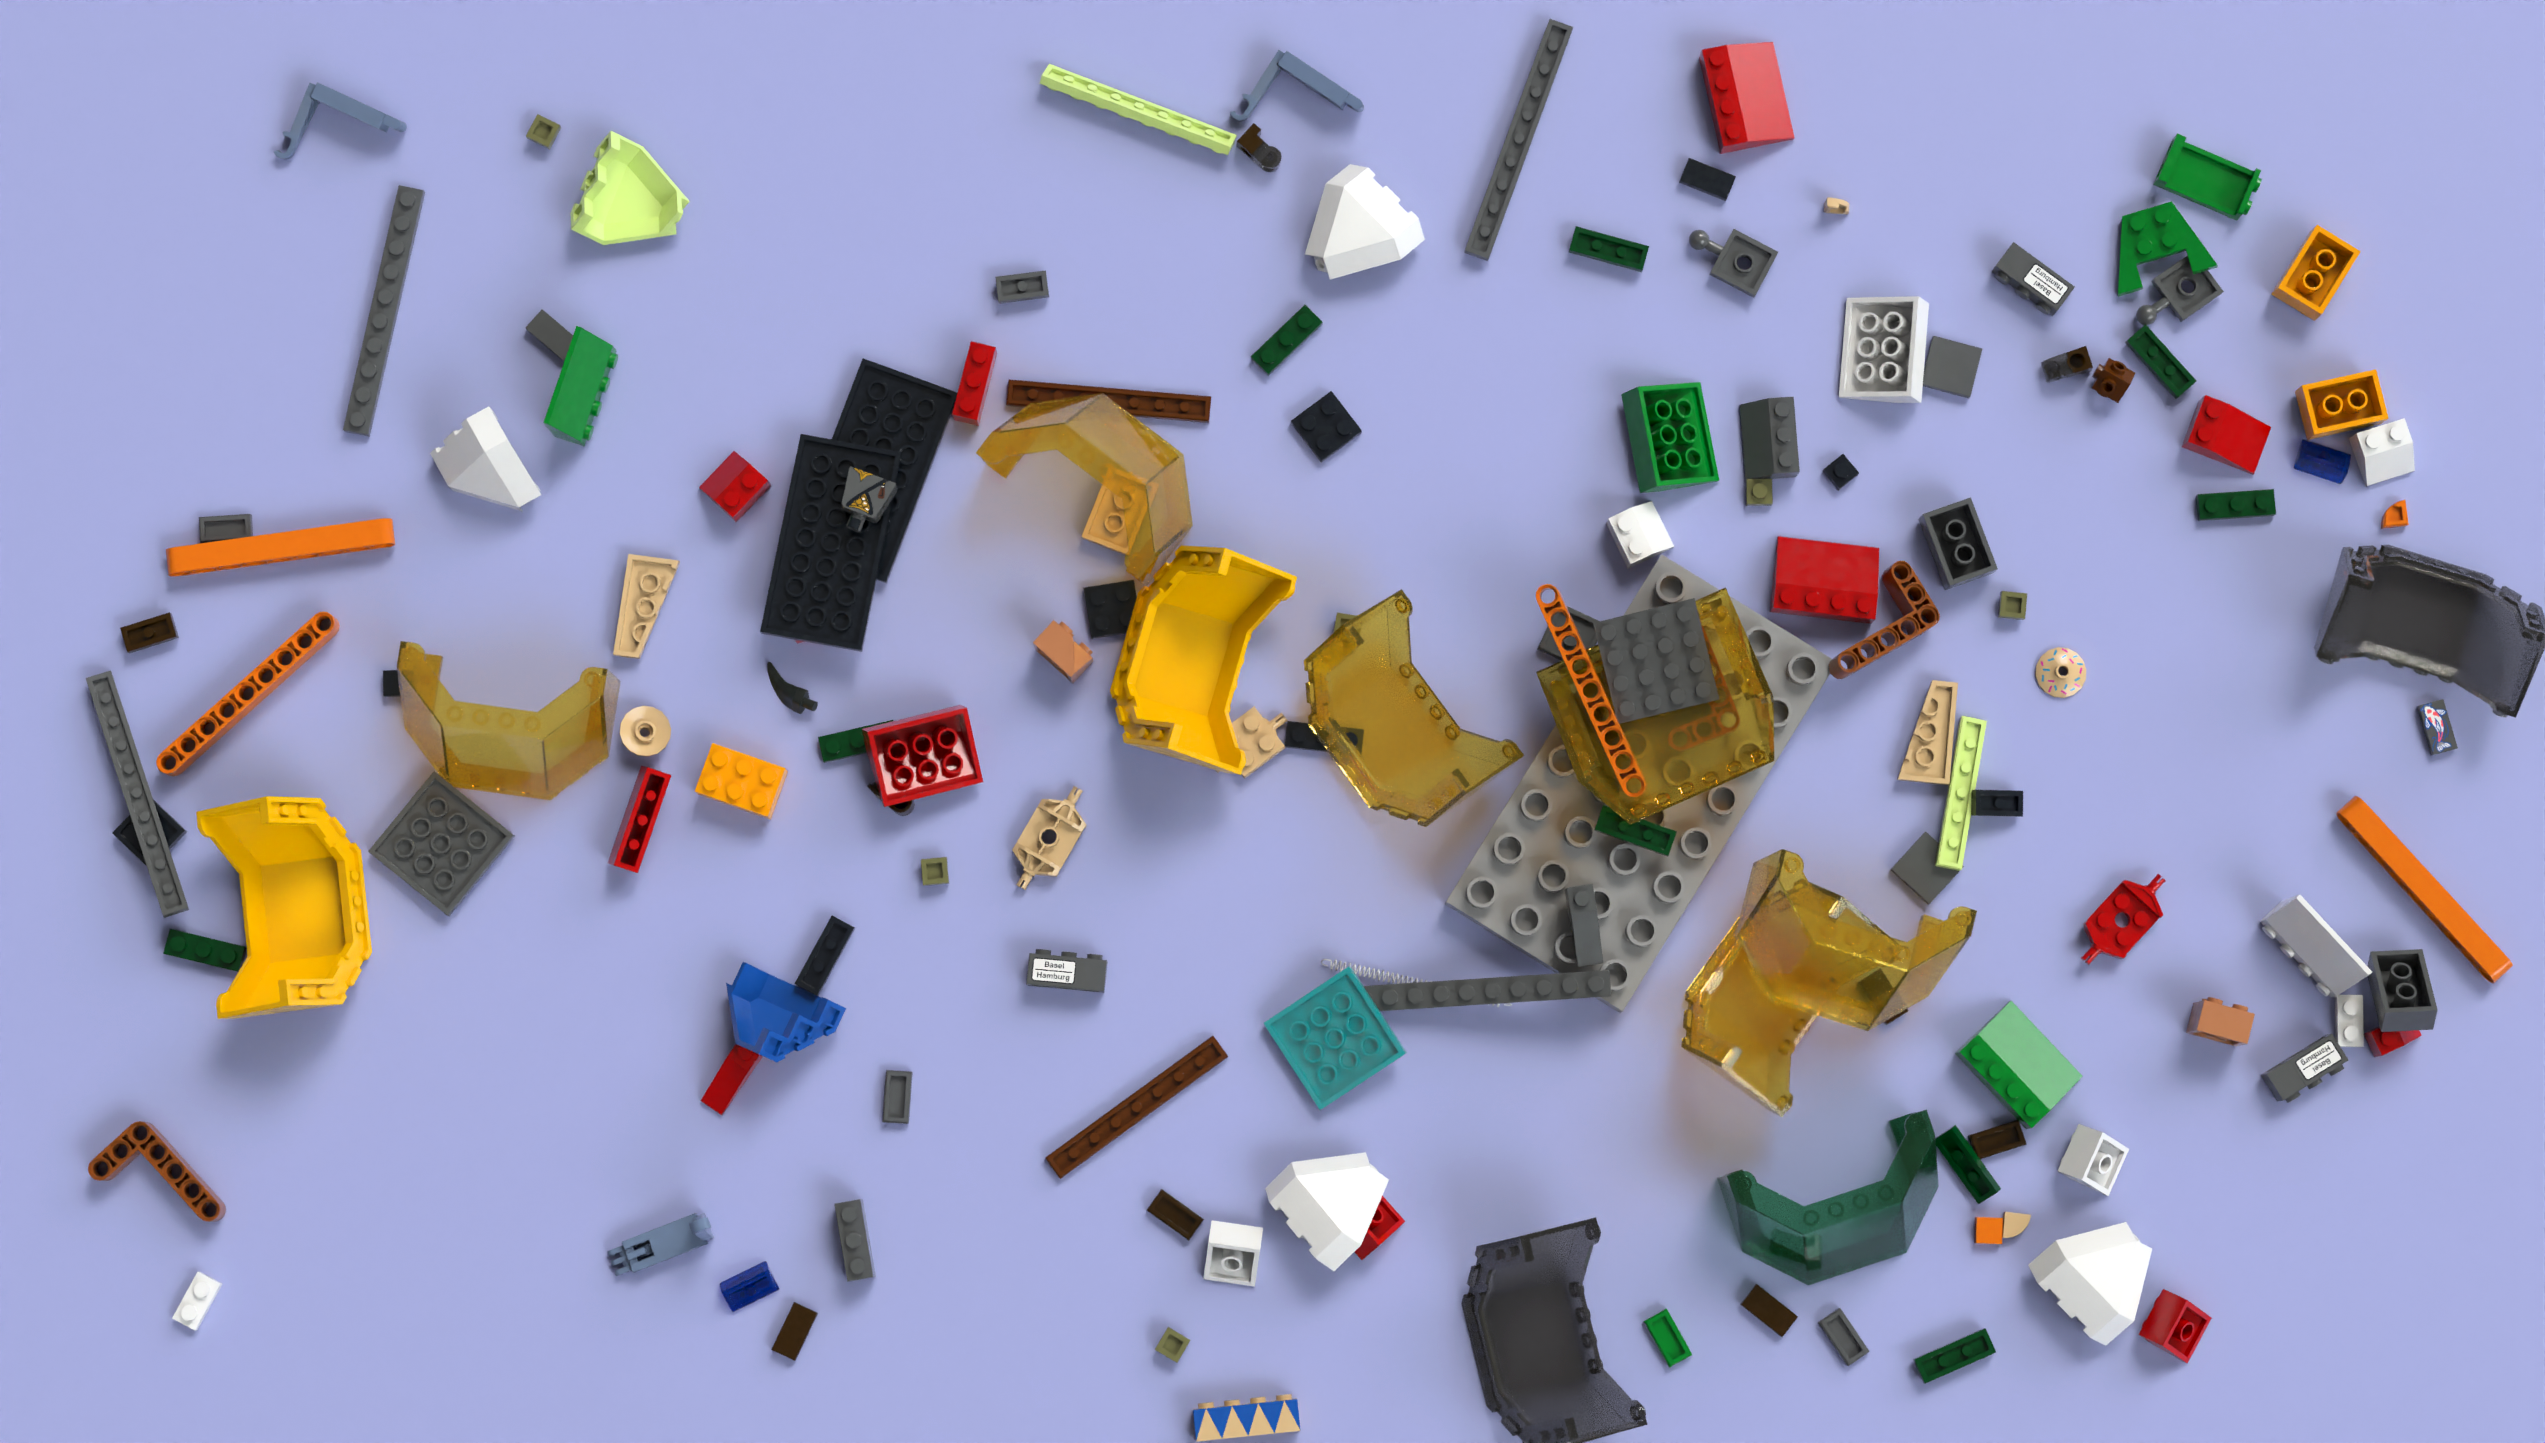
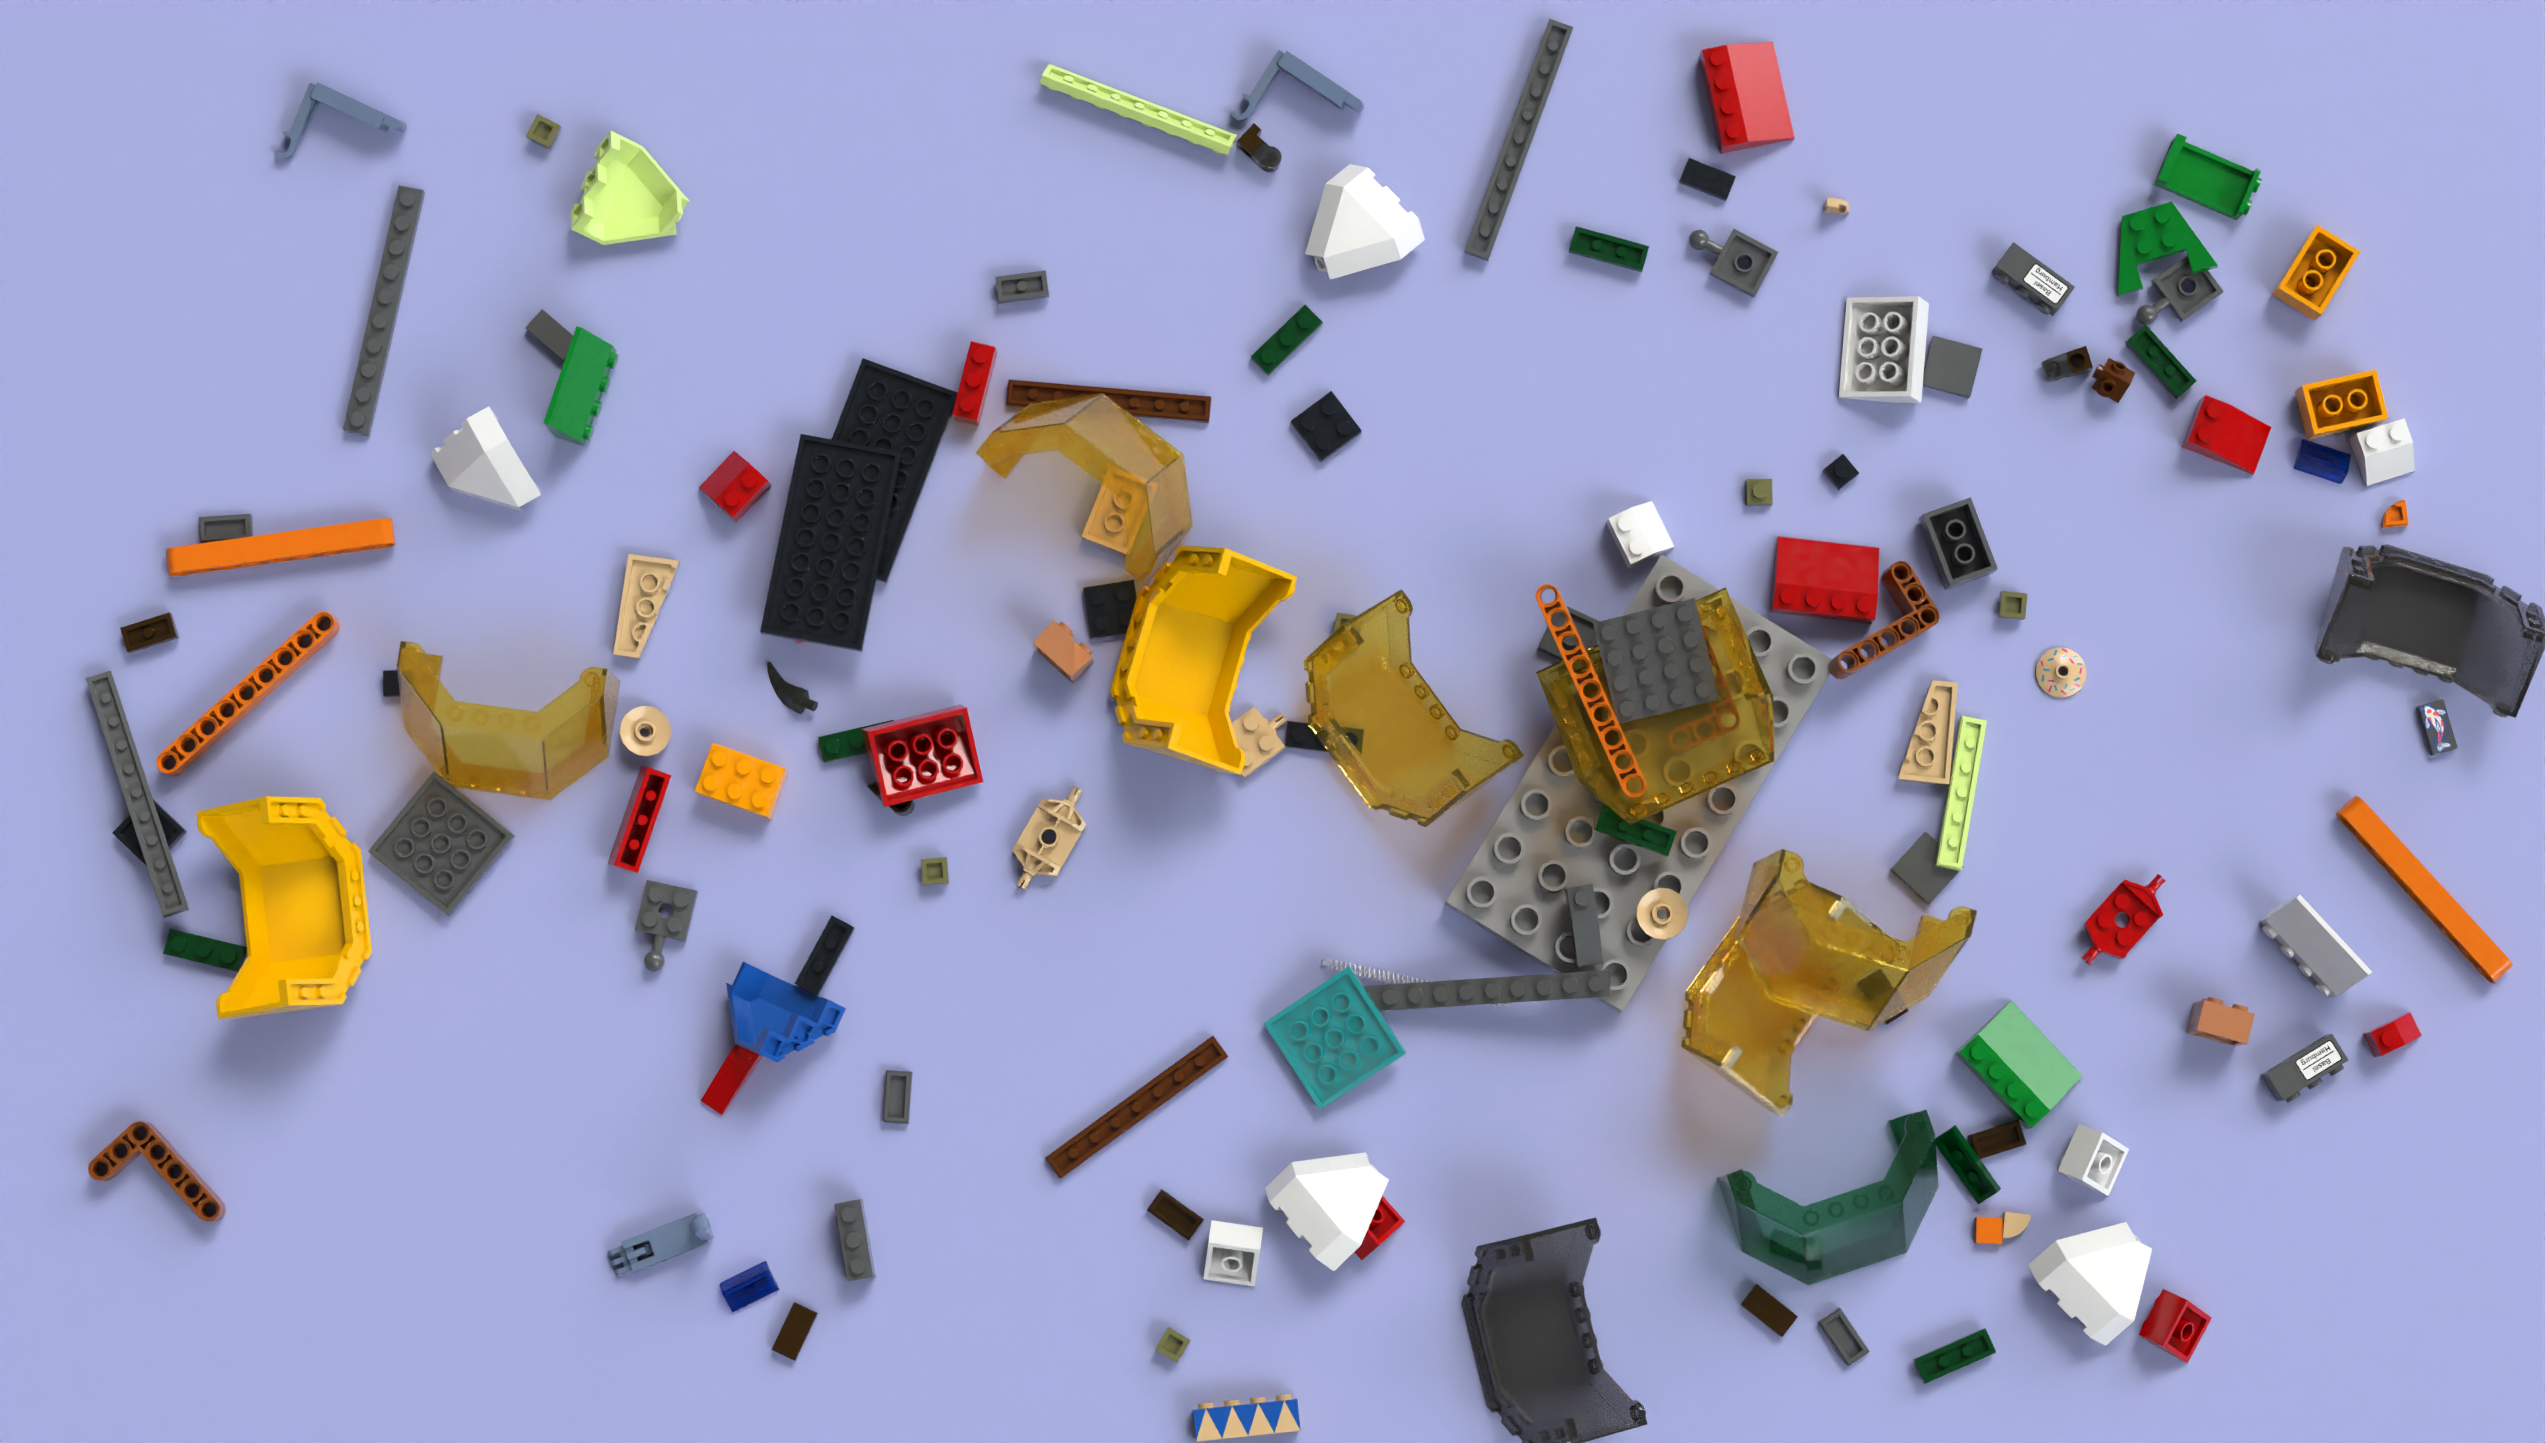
(197, 1301): white plate -> none
(673, 927): none -> dark grey plate
(866, 497): dark grey torso -> none
(1067, 971): dark grey brick -> none
(1667, 1337): green tile -> none
(1669, 436): green slope -> none
(1675, 910): none -> tan dish
(1769, 438): dark grey slope -> none
(1997, 803): black plate -> none
(2235, 505): dark green plate -> none
(2349, 1020): white plate -> none
(2401, 990): dark grey brick -> none

